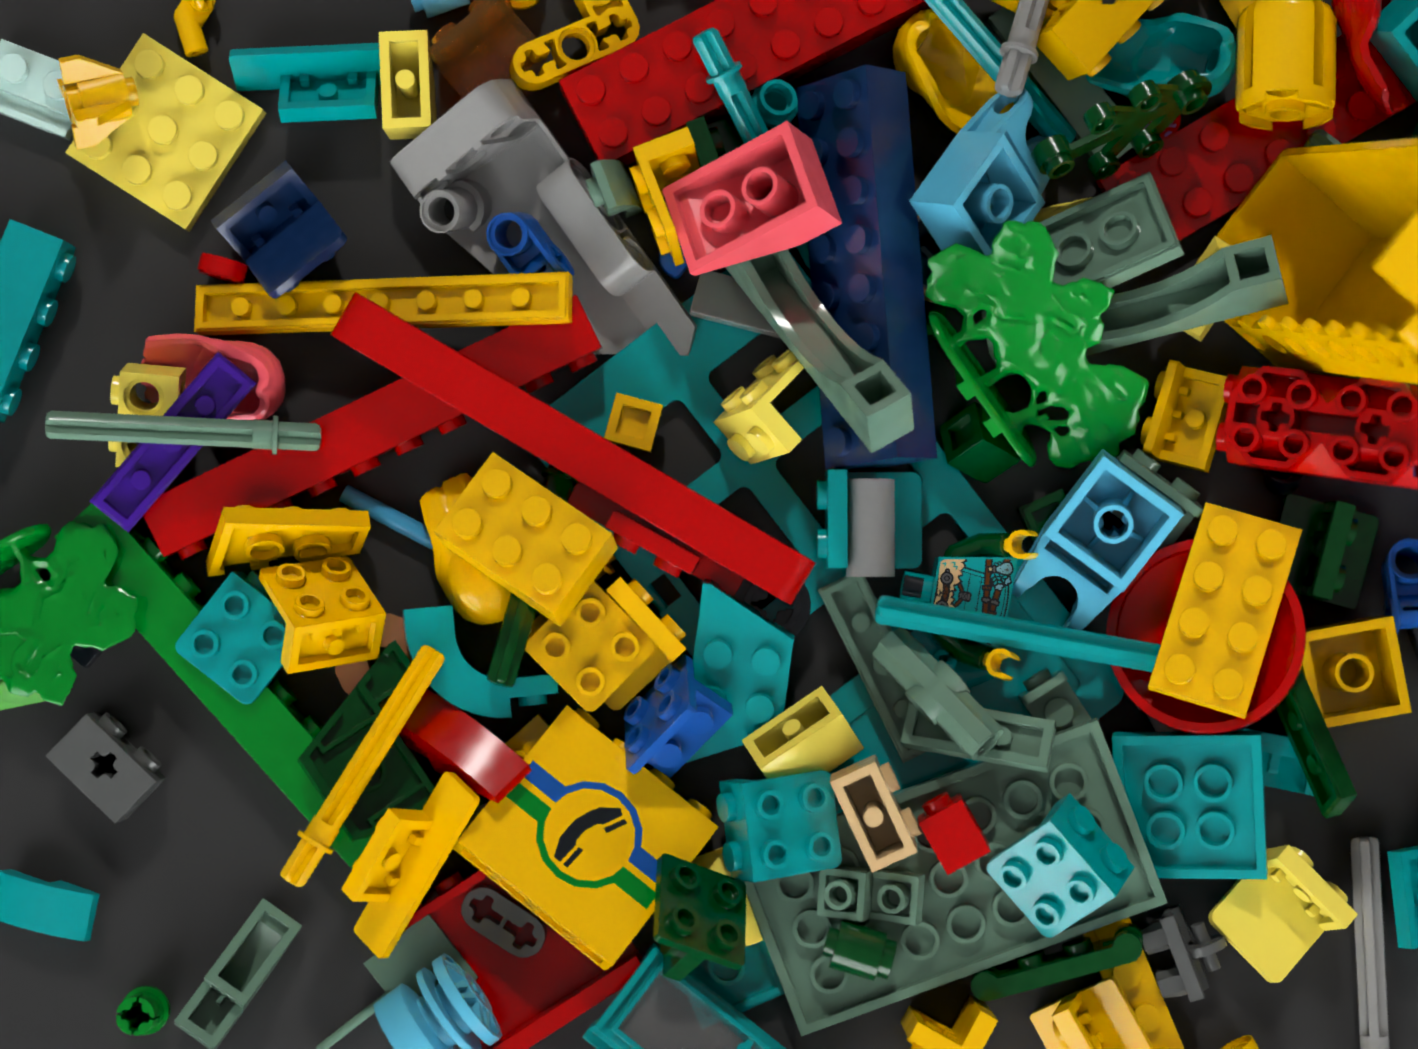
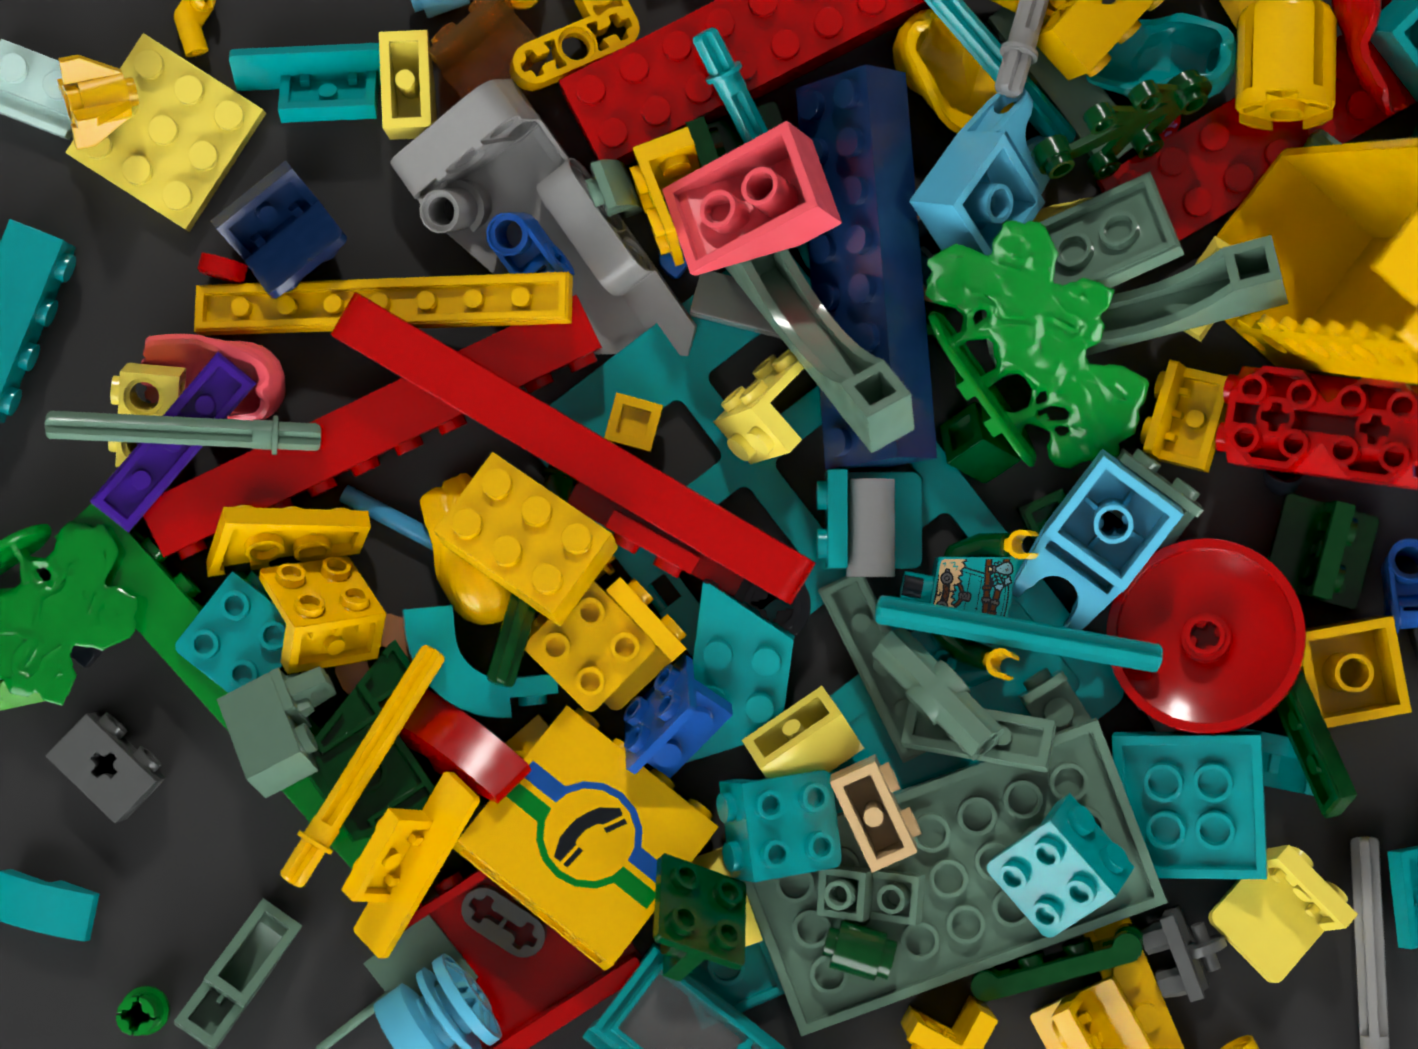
(272, 726): none -> sand green hinge
(776, 102): teal plate -> none
(952, 831): red brick -> none
(1225, 610): yellow plate -> none

